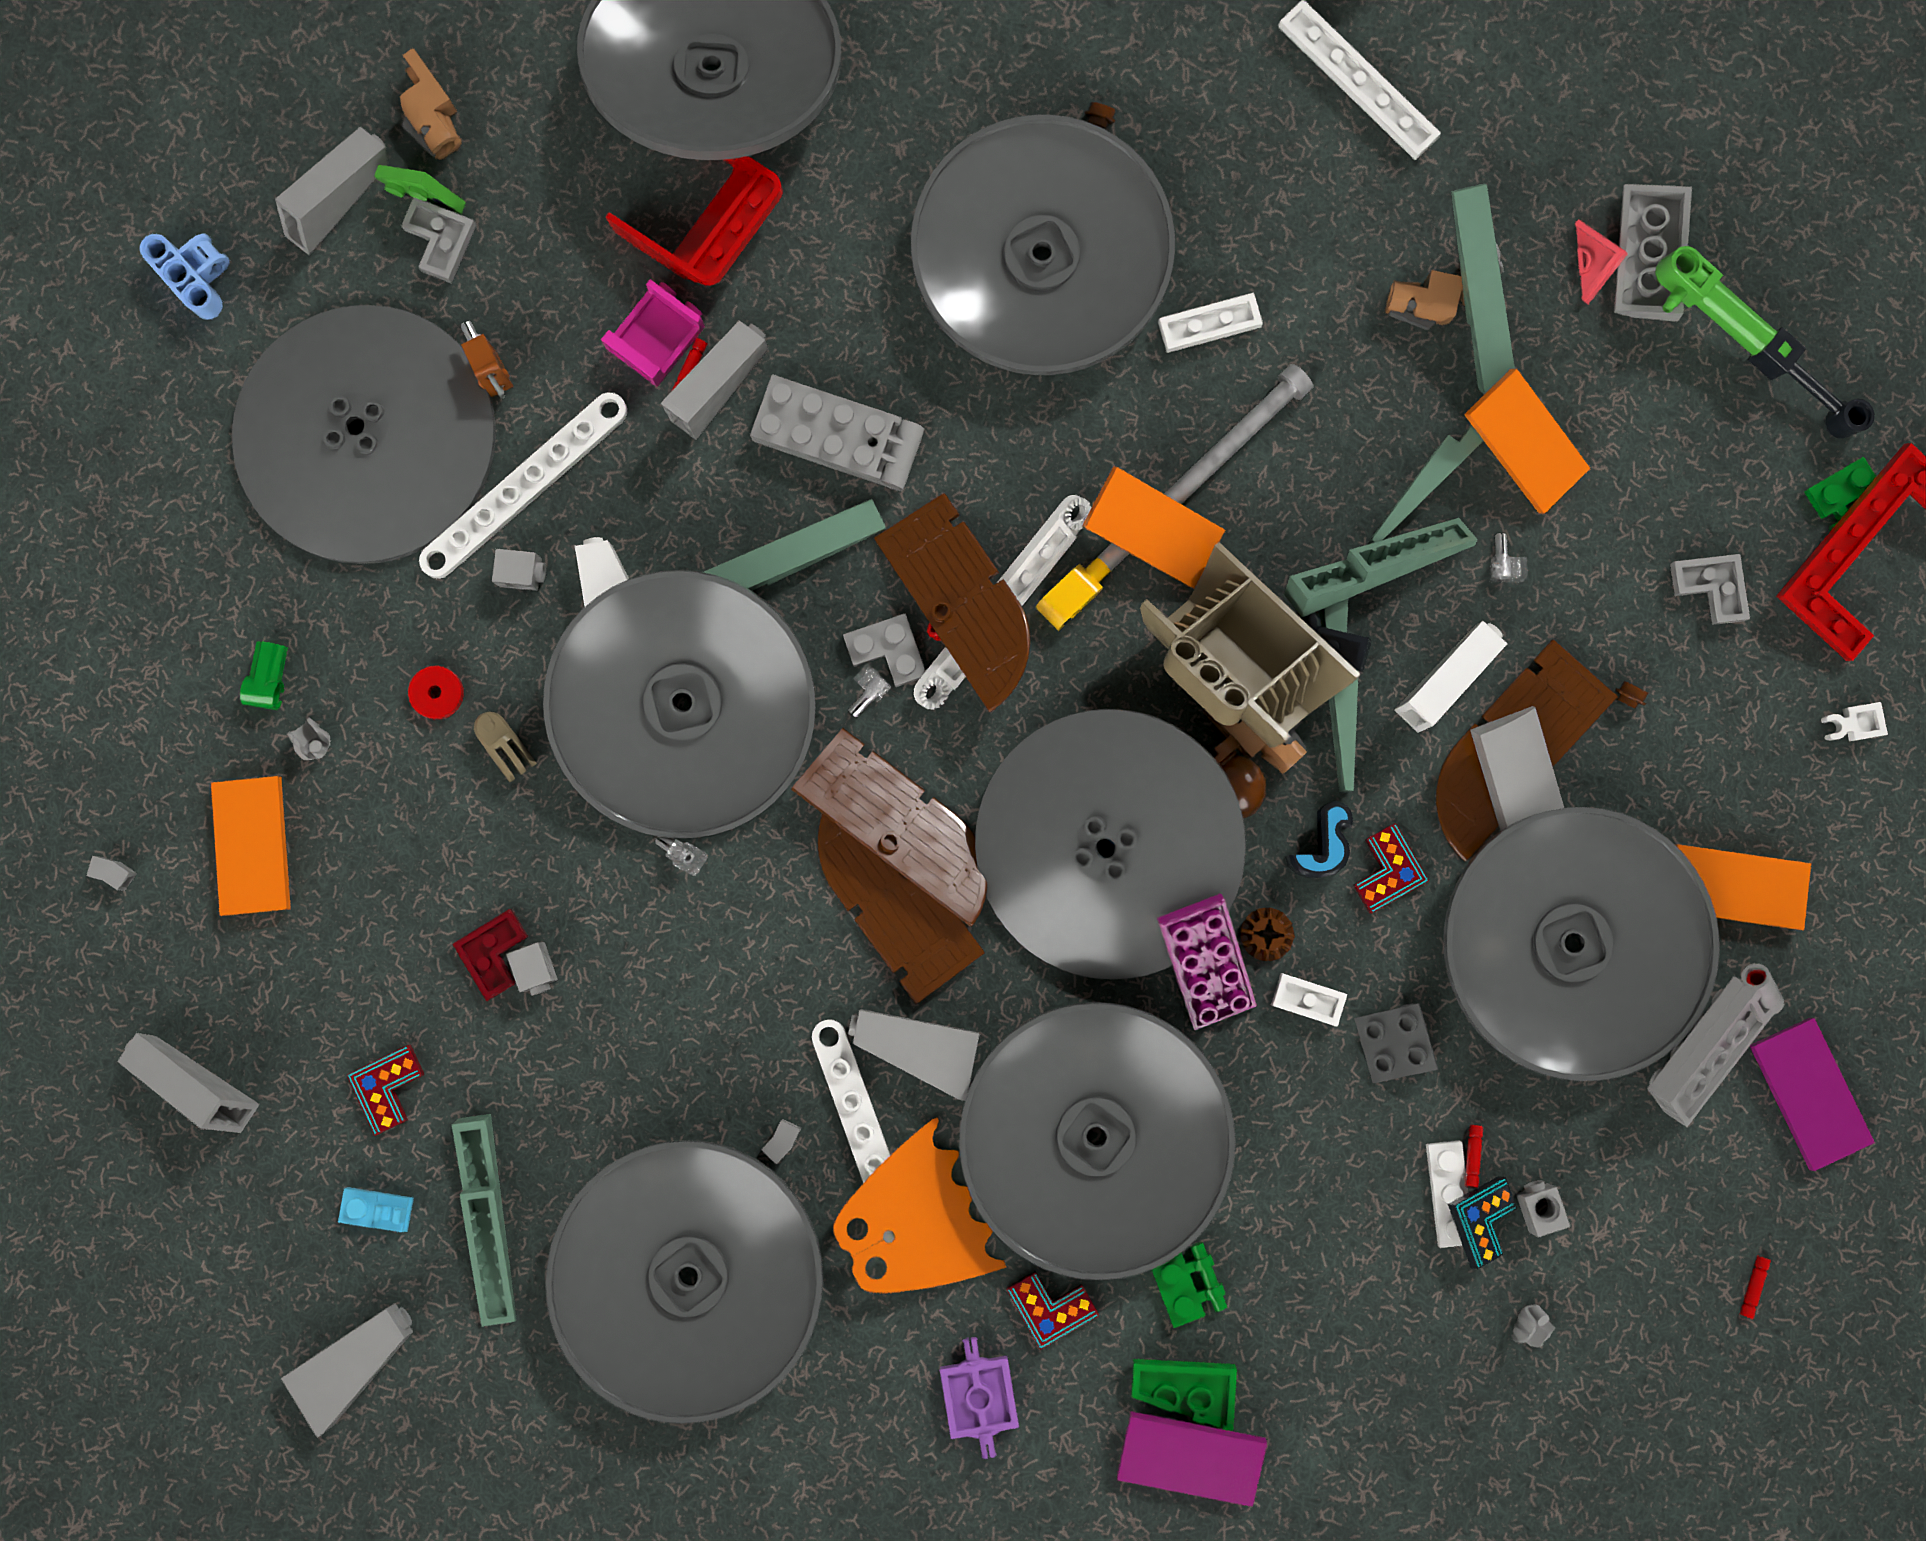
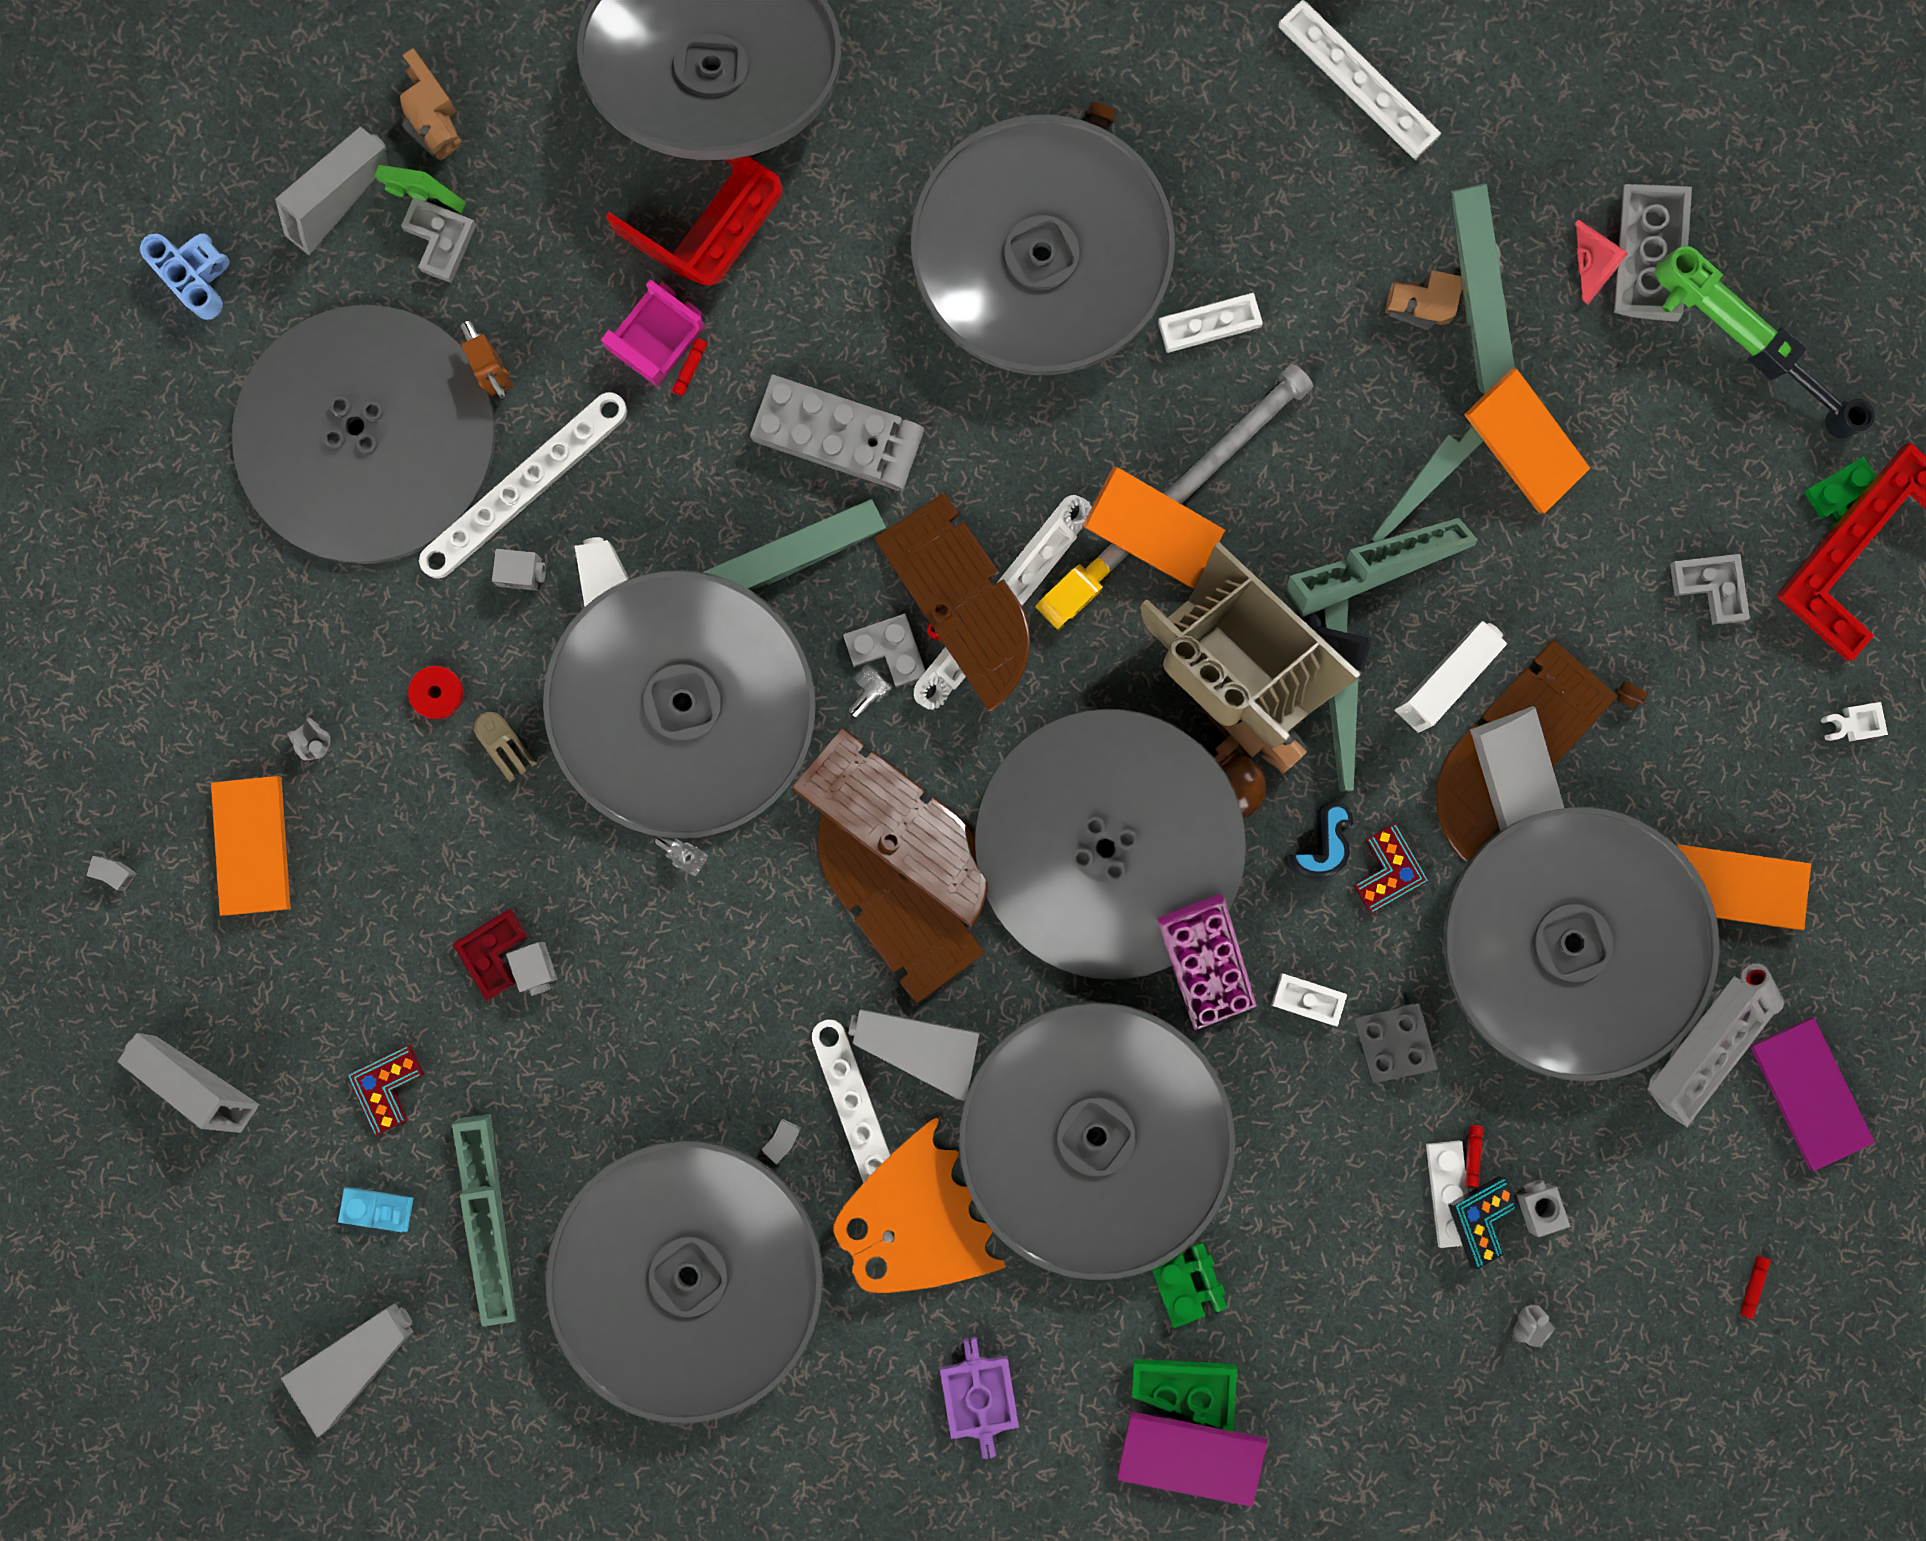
(264, 683): green piece -> none
(715, 379): light grey slope -> none
(1048, 1318): dark red tile -> none
(1256, 945): reddish brown gear -> none
(1506, 568): clear piece -> none

